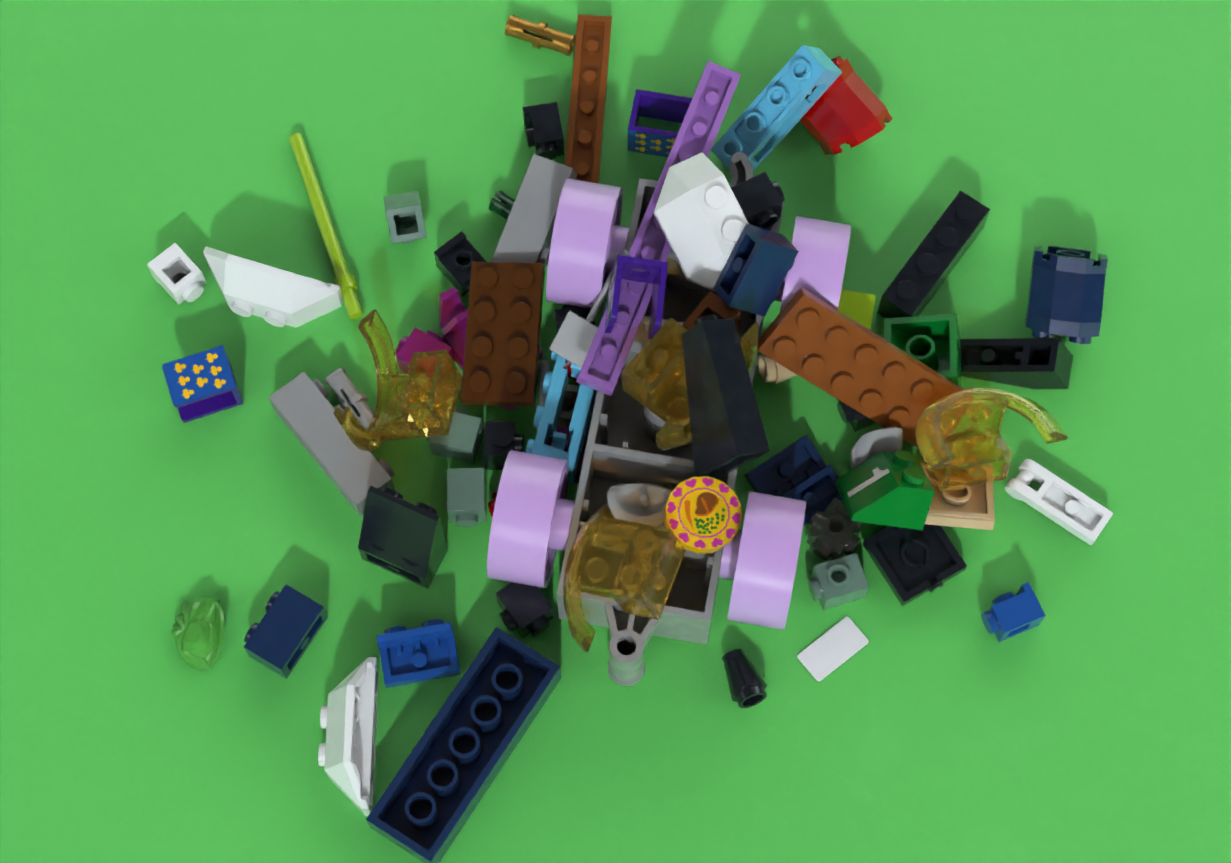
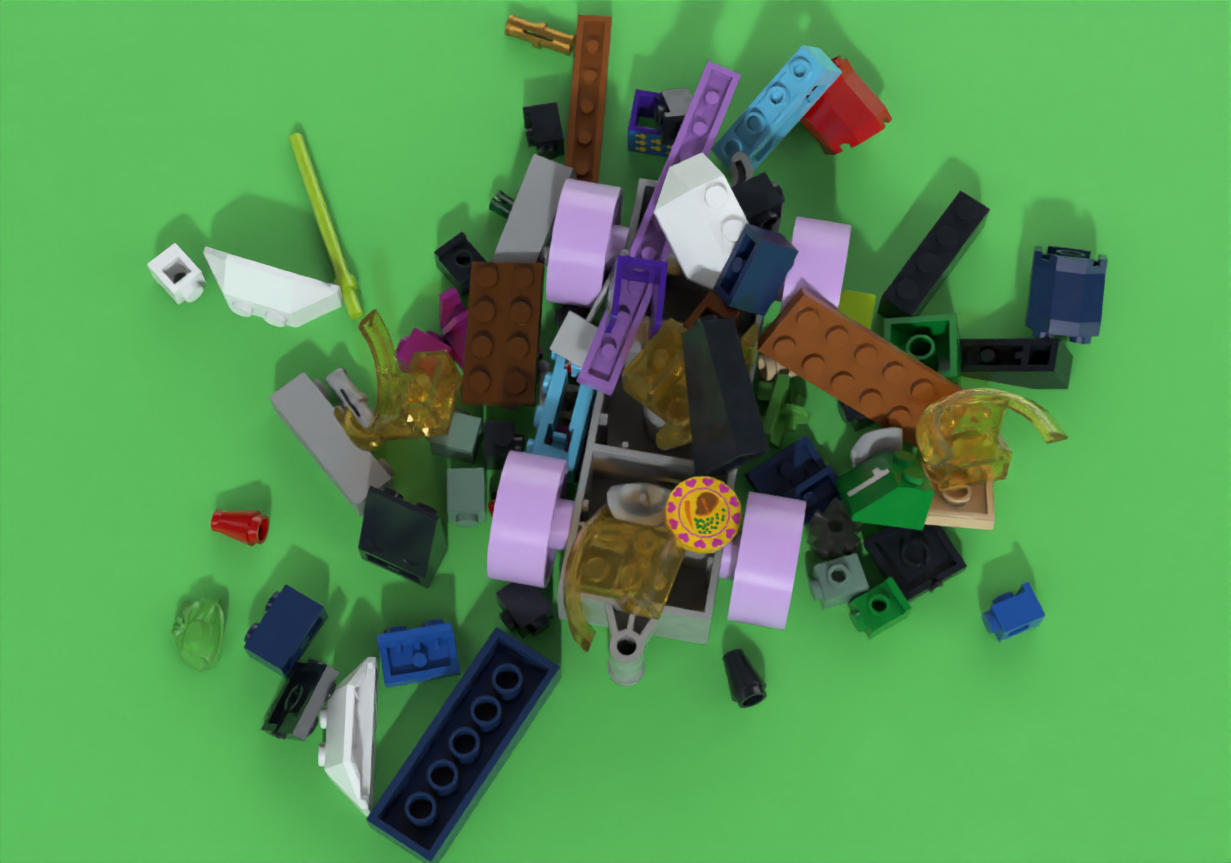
(202, 384): piece -> none
(244, 526): none -> red cone
(301, 700): none -> plate
(404, 217): sand green brick -> none
(671, 112): none -> black brick
(783, 409): none -> bright green hips
(832, 649): white sticker -> none
(873, 622): none -> green brick
(1059, 501): white plate -> none

